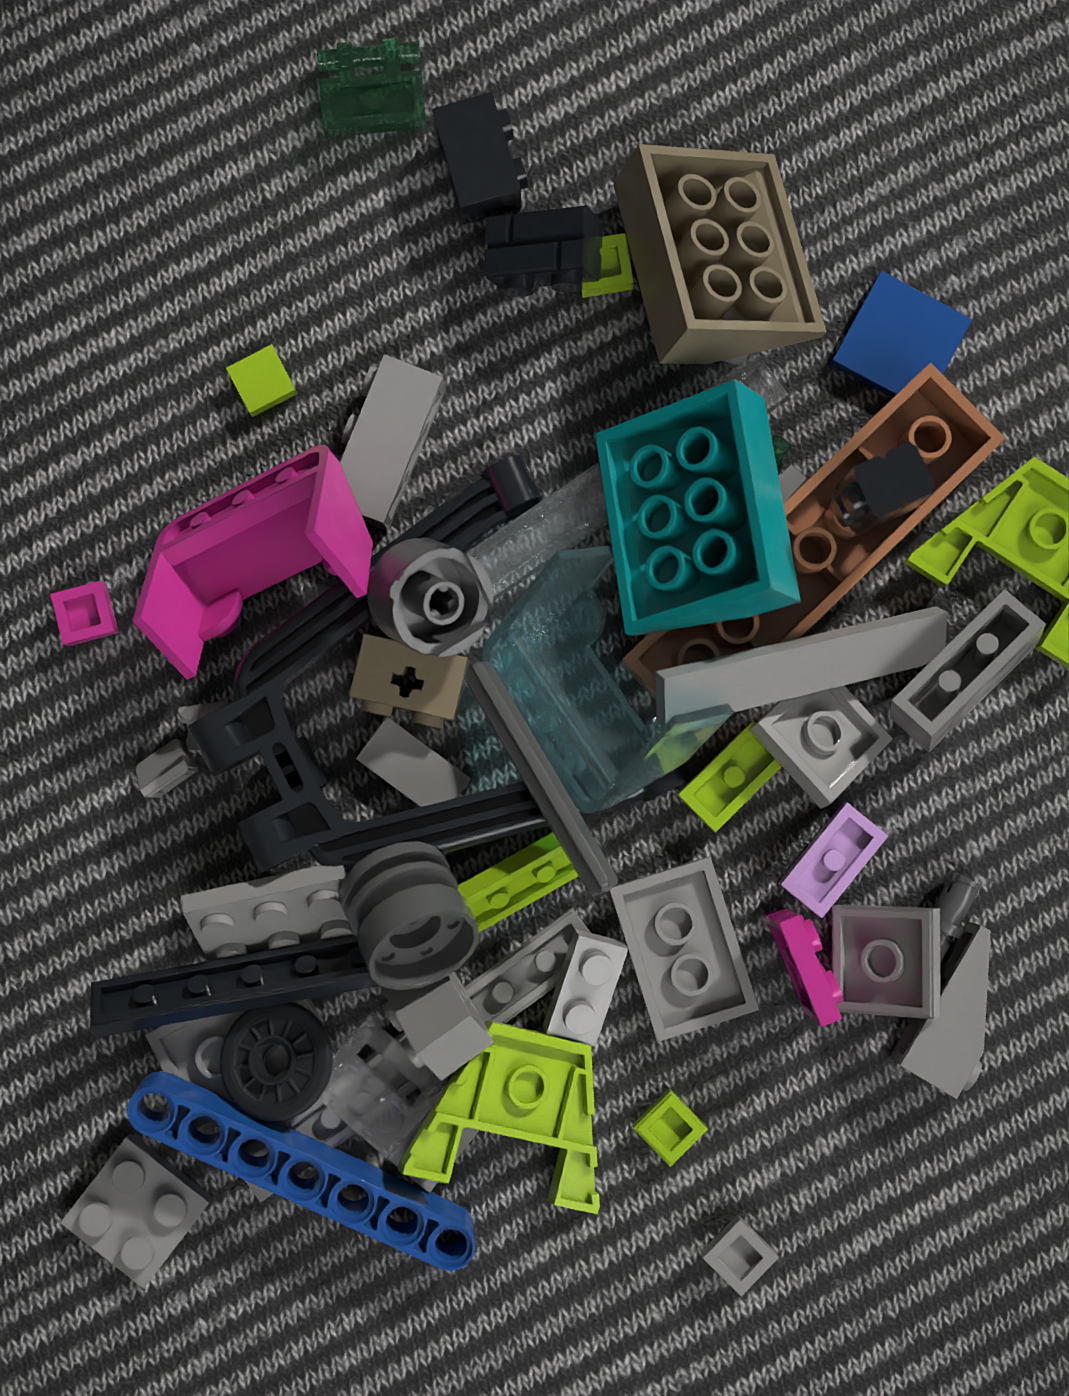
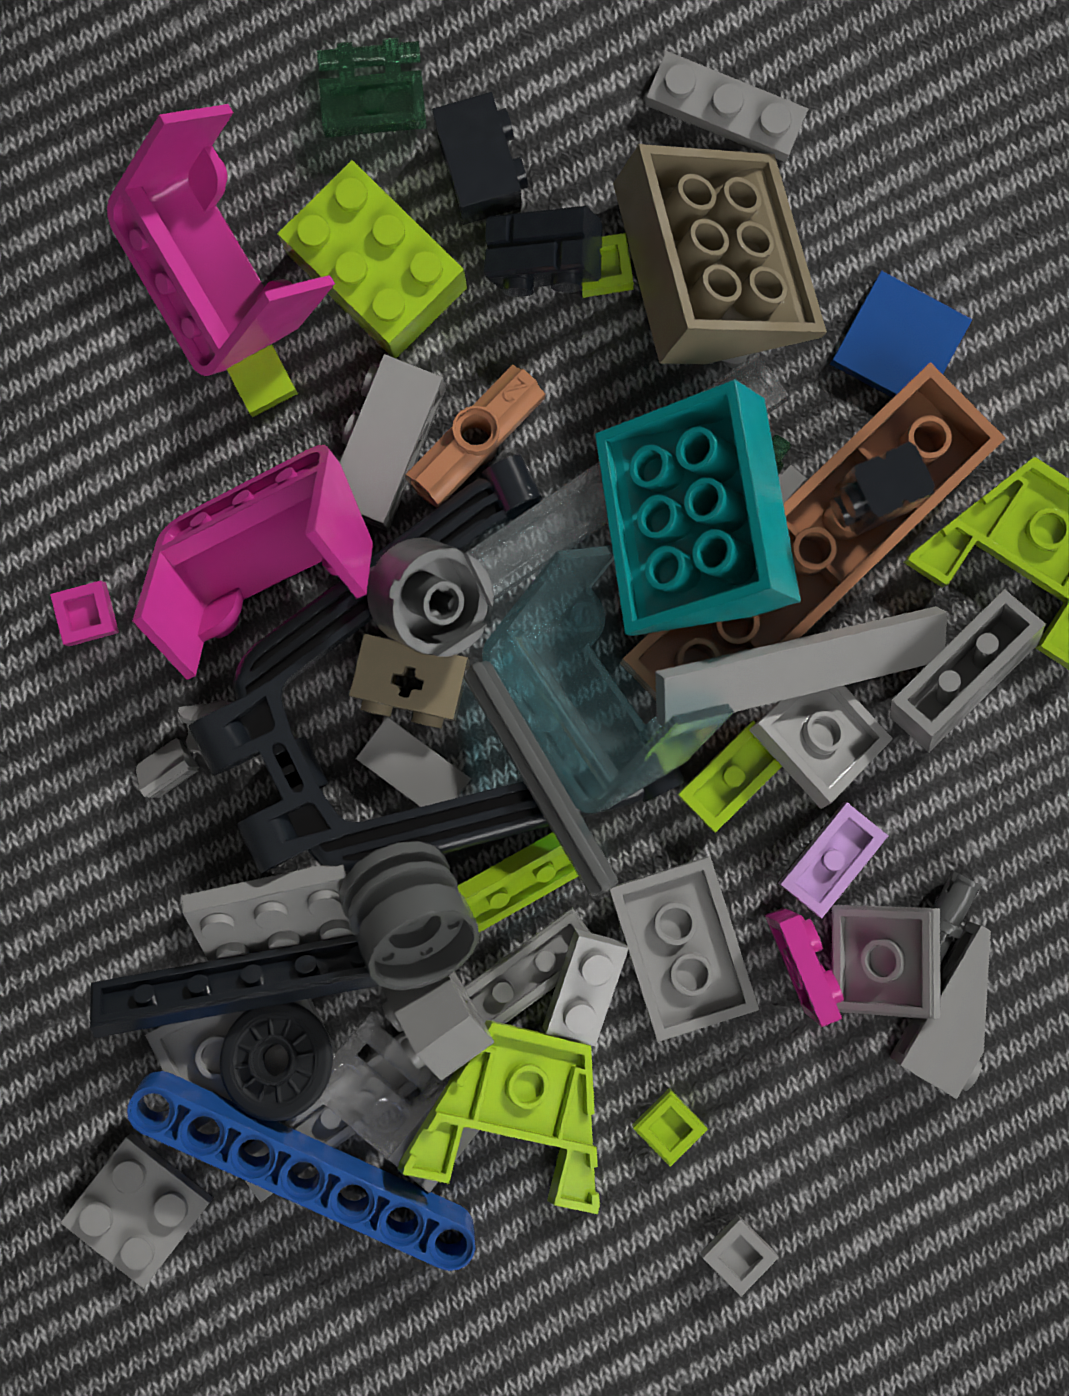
(189, 255): none -> dark pink windscreen
(379, 258): none -> lime brick
(495, 412): none -> nougat piece
(726, 106): none -> light grey plate

